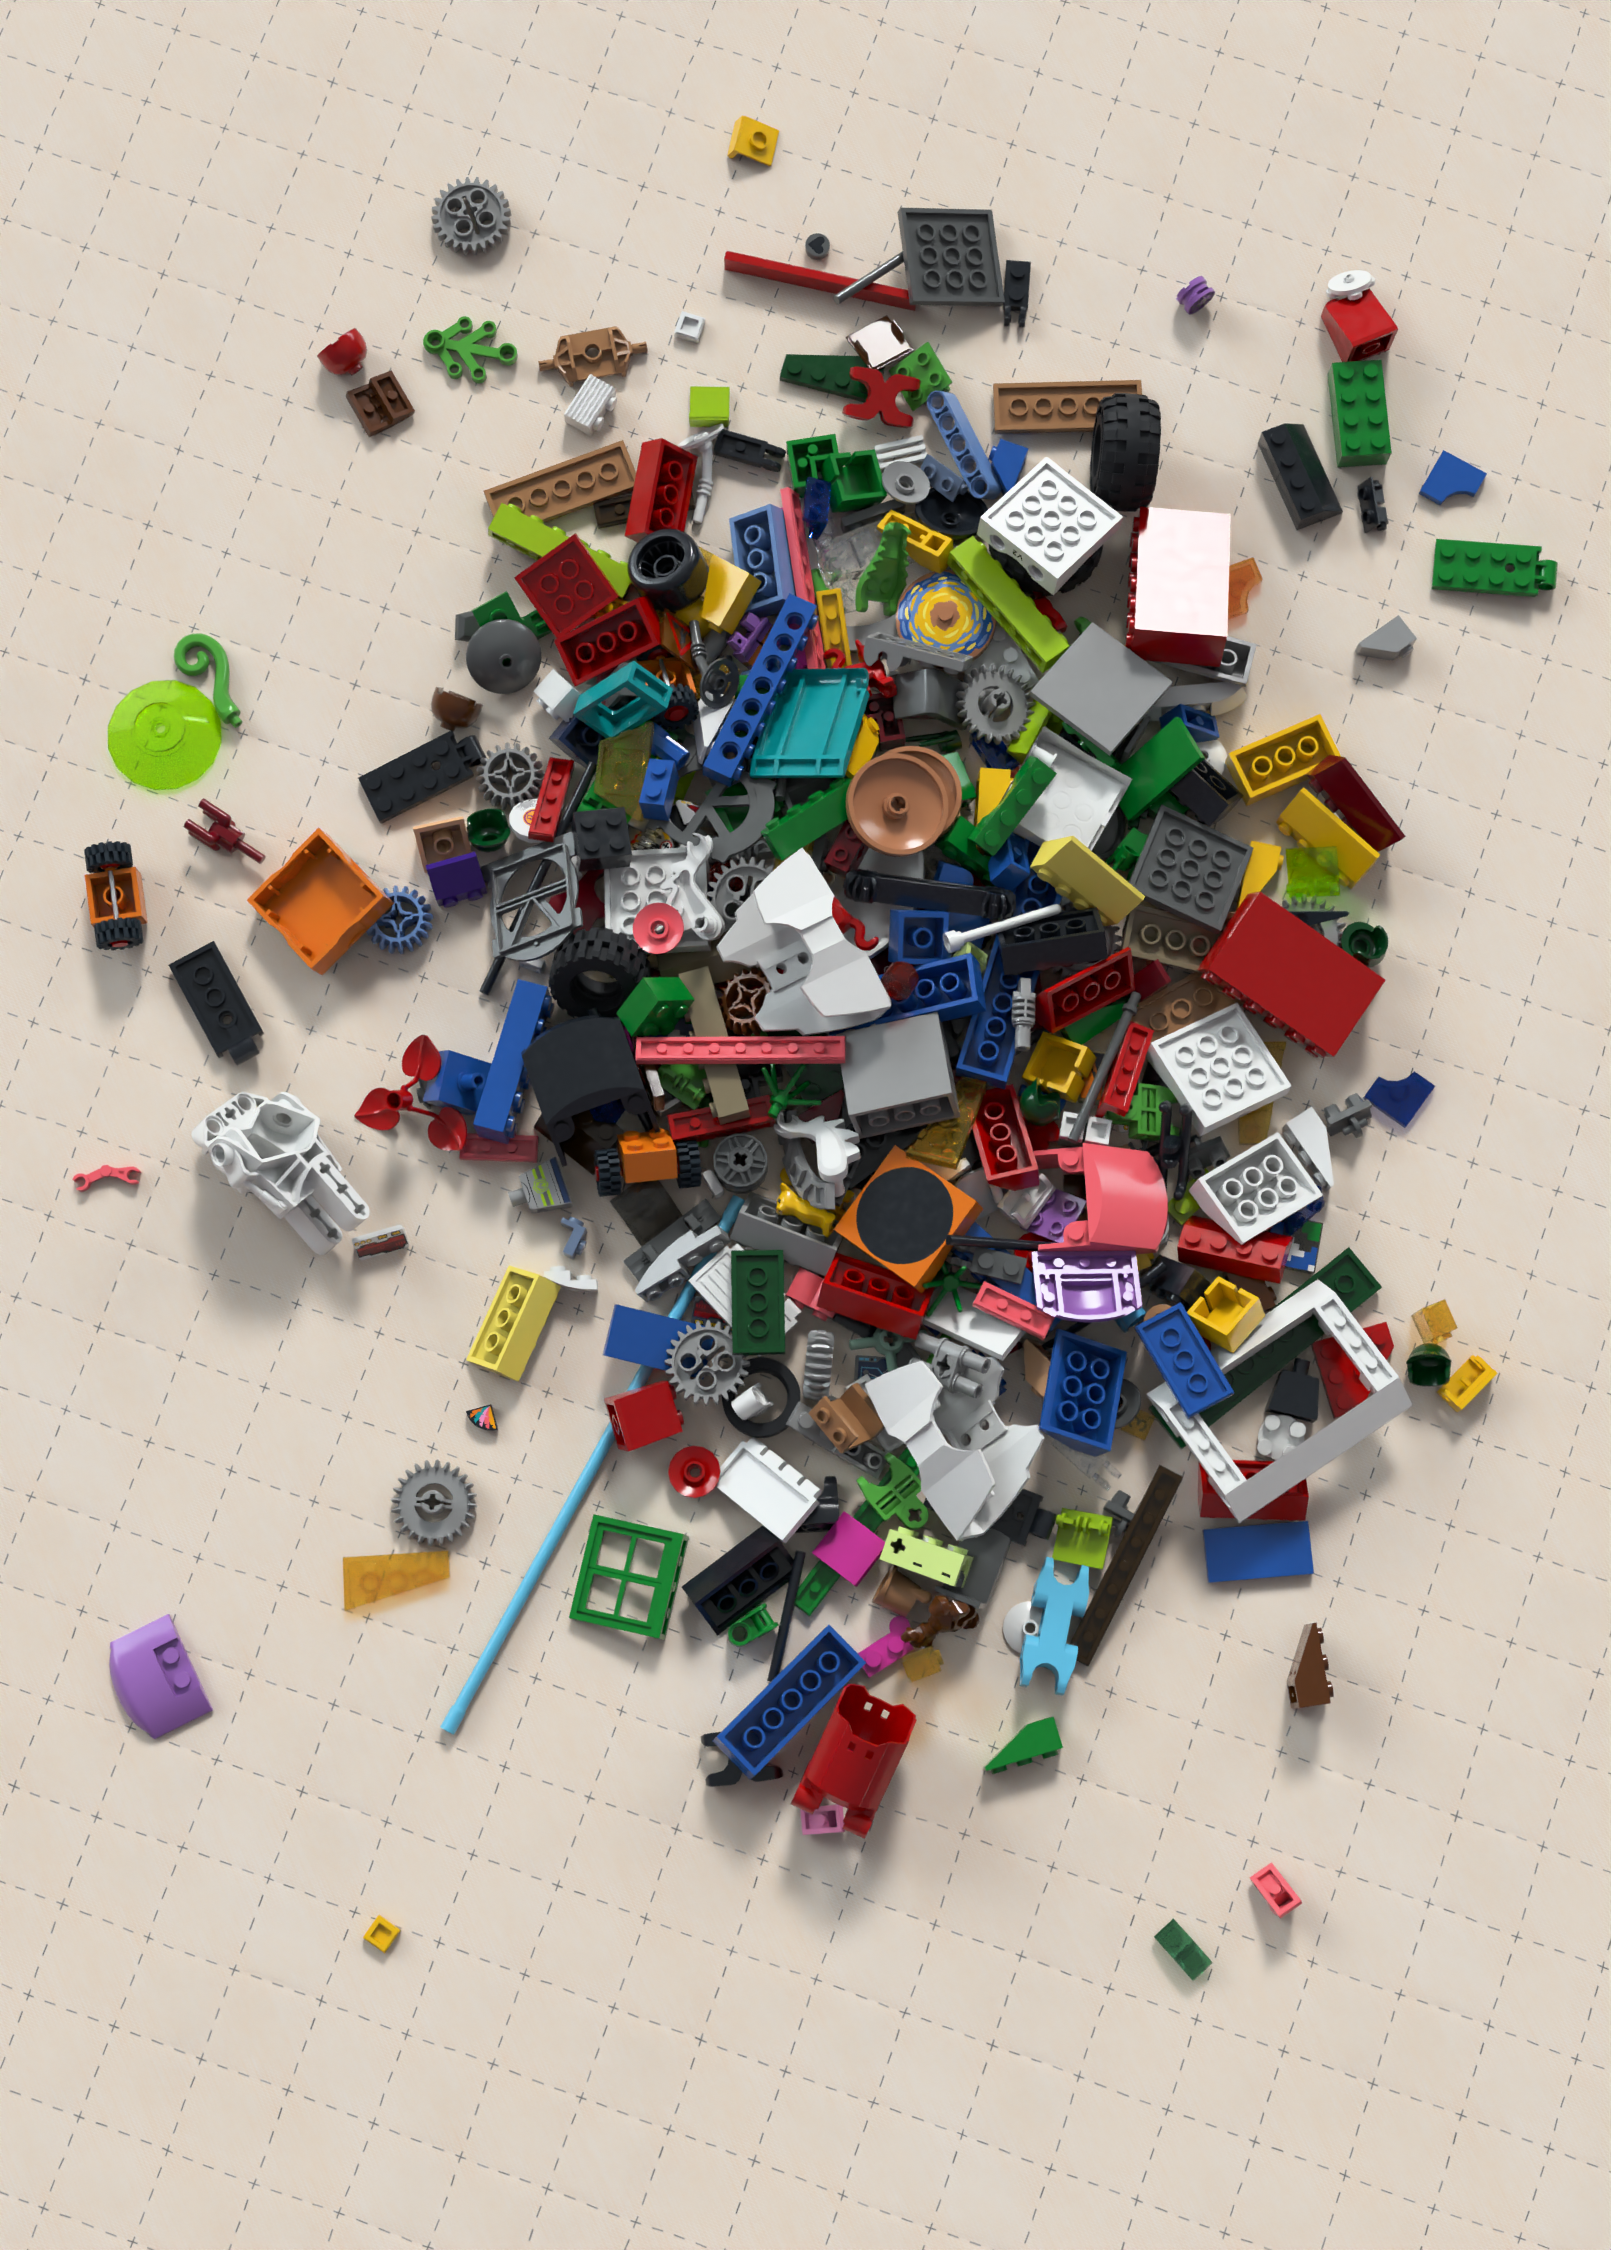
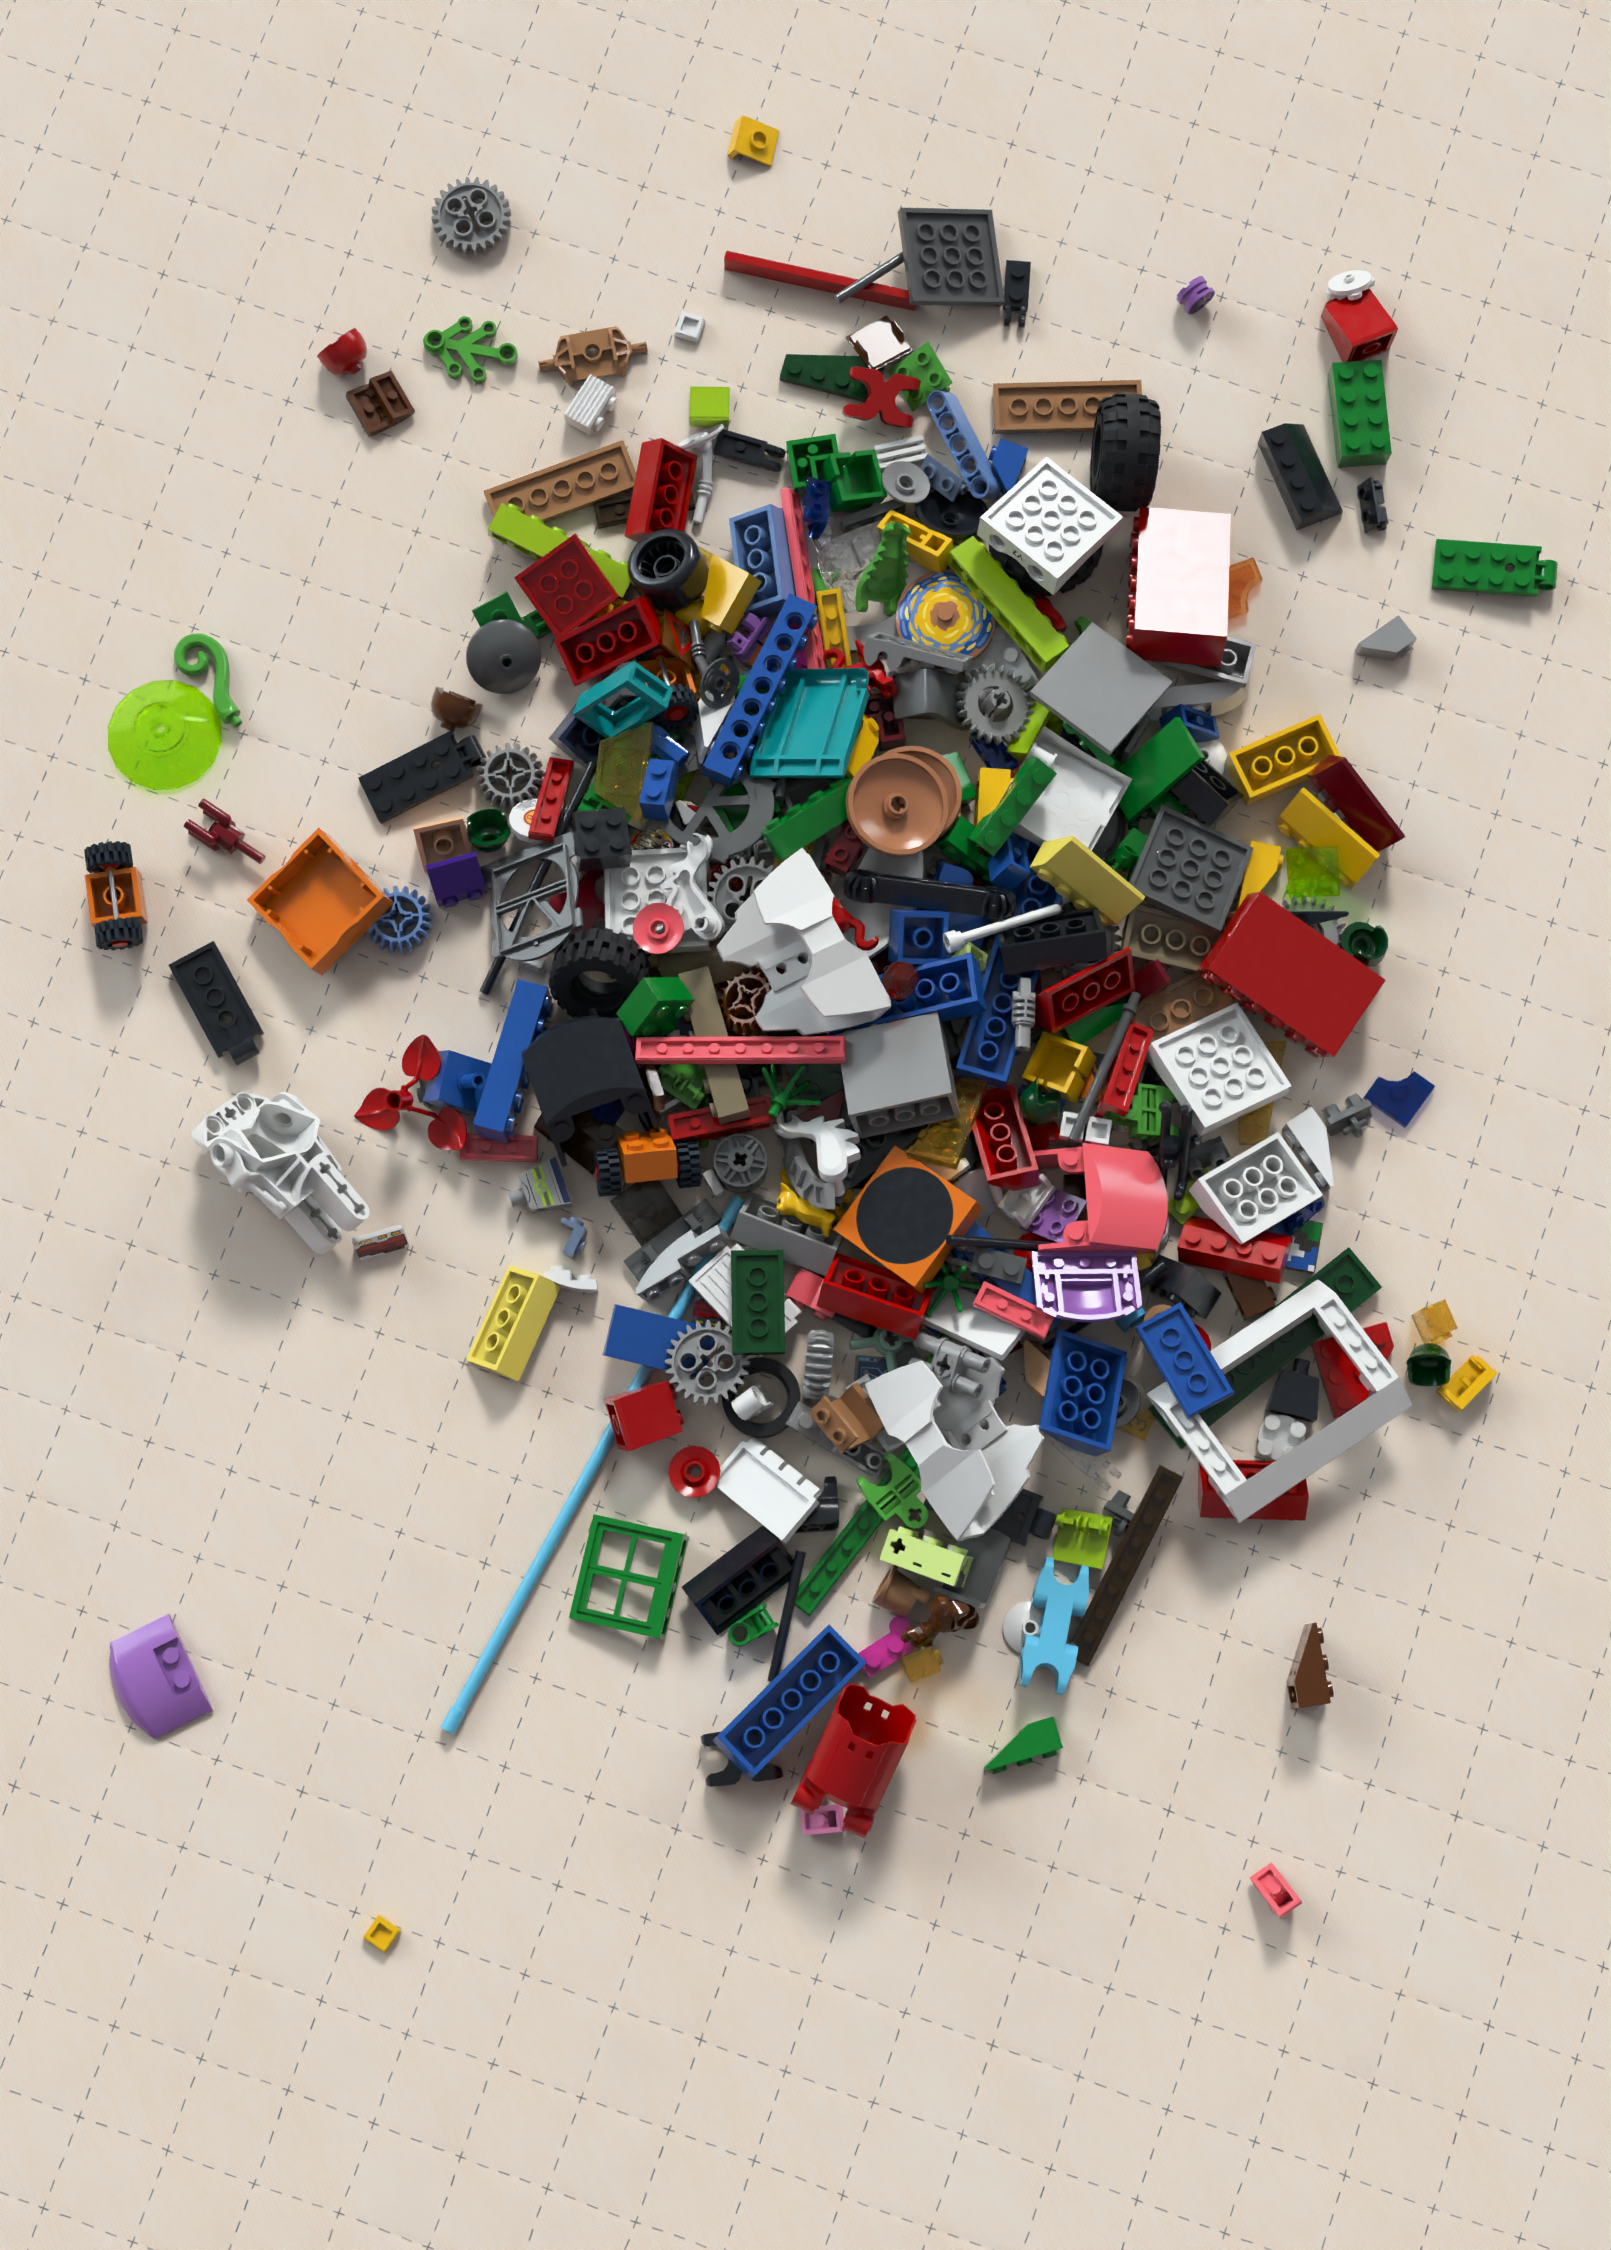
(106, 1171): coral piece -> none
(388, 1575): clear yellow wing -> none
(408, 1502): light grey gear -> none
(465, 626): dark grey piece -> none
(483, 1418): tile -> none
(557, 696): white brick -> none
(817, 246): dark grey tile -> none
(849, 1549): dark pink slope -> none
(946, 740): dark green plant -> none
(1183, 1949): clear green slope -> none
(1229, 1321): yellow piece -> none
(1258, 1551): blue tile -> none
(1451, 477): blue tile -> none

